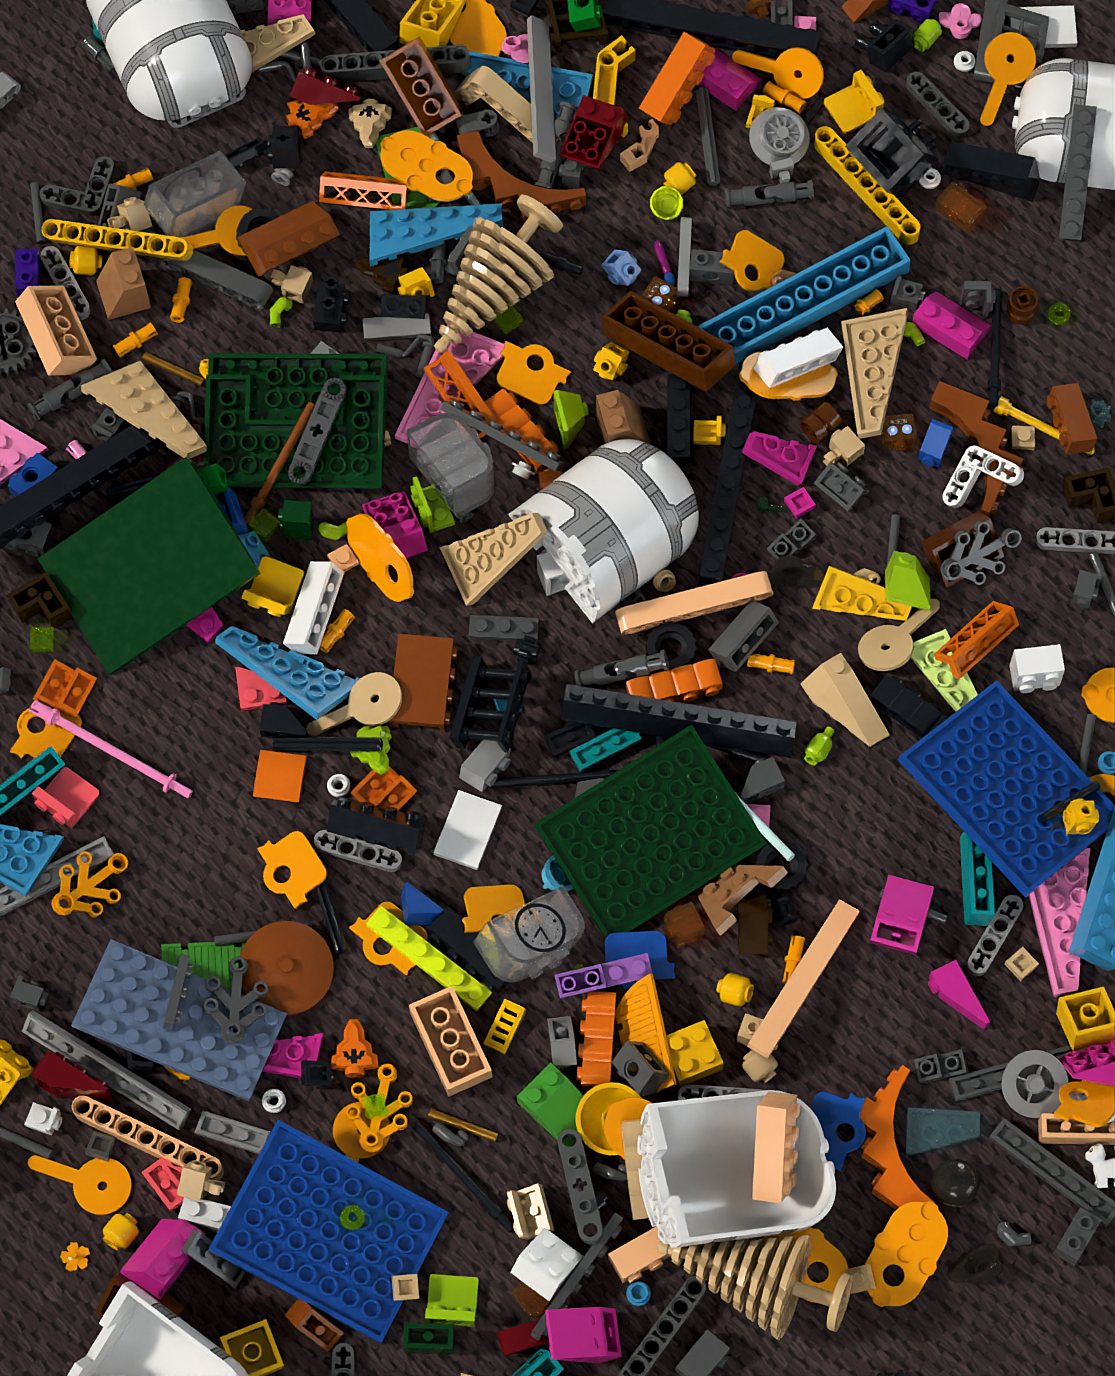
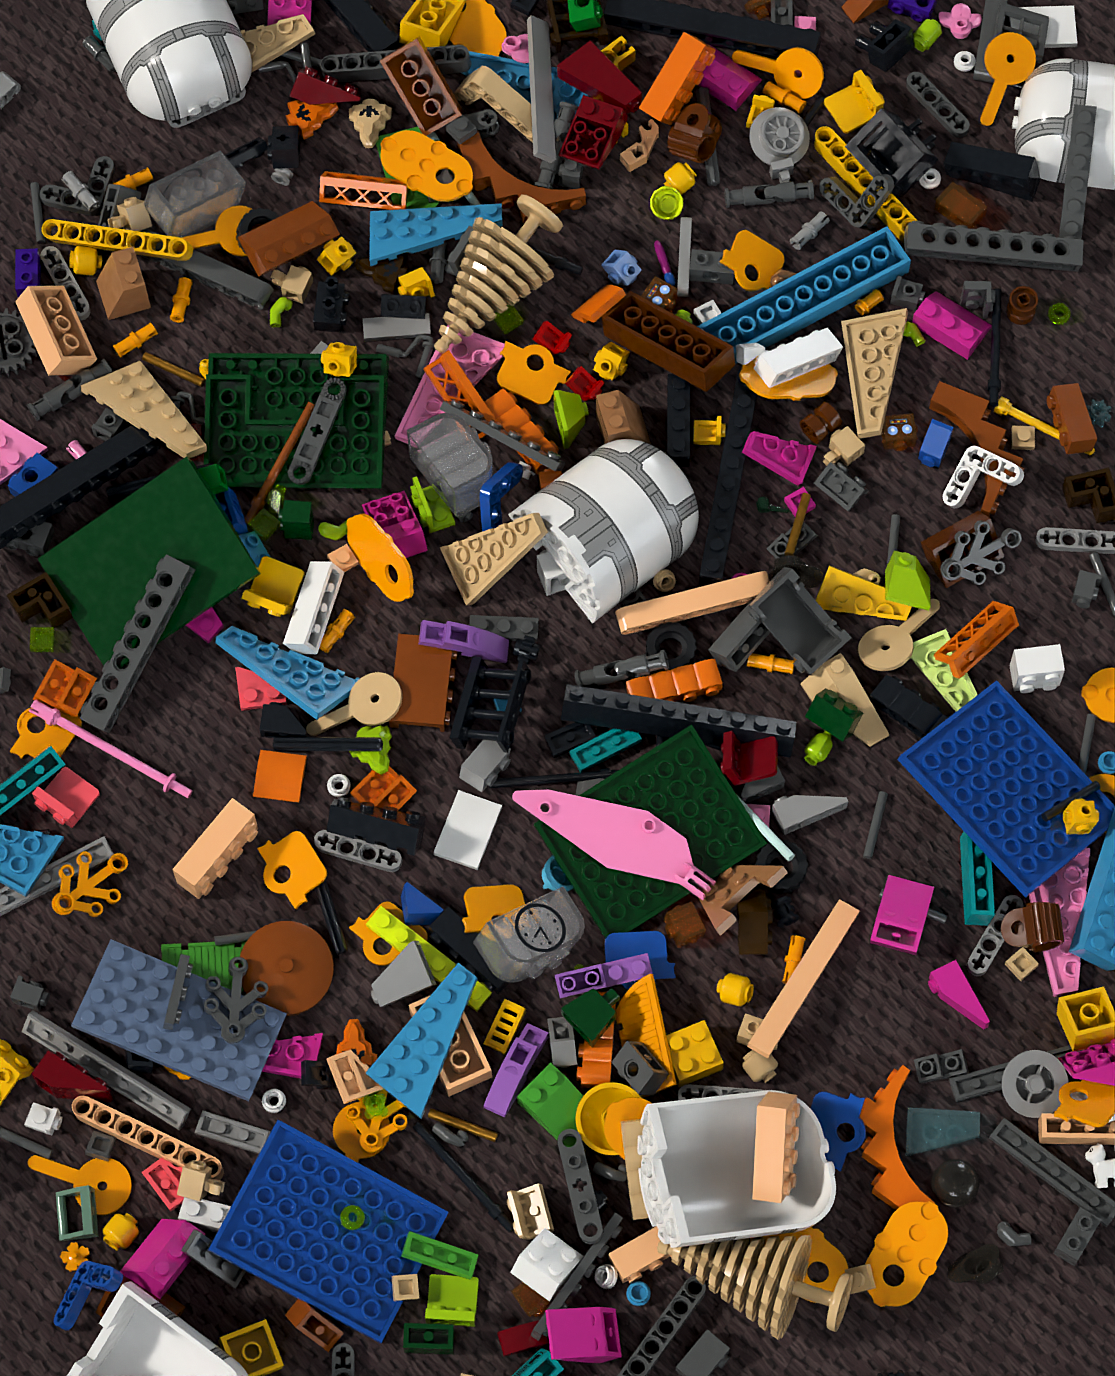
(80, 191): none -> light grey pin
(87, 1276): none -> blue beam
(89, 1213): none -> sand green tile
(148, 638): none -> dark grey brick
(216, 849): none -> light nougat brick
(276, 498): none -> clear neon green plate
(336, 255): none -> yellow brick
(339, 359): none -> yellow brick
(351, 1076): none -> light nougat wing
(403, 977): none -> light grey slope
(419, 1050): none -> dark azure wing
(439, 1255): none -> bright green plate
(461, 129): none -> dark grey plate
(465, 639): none -> medium lavender slope
(494, 490): none -> blue beam
(514, 1069): none -> medium lavender slope
(552, 338): none -> red bracket
(584, 384): none -> red bracket
(591, 1014): none -> dark green torso
(599, 78): none -> dark red slope
(599, 303): none -> orange slope
(606, 1276): none -> white plate
(619, 837): none -> bright pink wing
(696, 140): none -> reddish brown piece
(706, 311): none -> white plate
(747, 352): none -> white slope
(748, 760): none -> dark red bracket
(797, 525): none -> pearl gold bar
(797, 621): none -> dark grey windscreen
(803, 810): none -> light grey slope
(809, 230): none -> light grey pin
(834, 714): none -> dark green brick
(857, 205): none -> dark grey beam
(875, 825): none -> dark grey bar
(916, 246): none -> dark grey brick
(1036, 927): none -> reddish brown piece

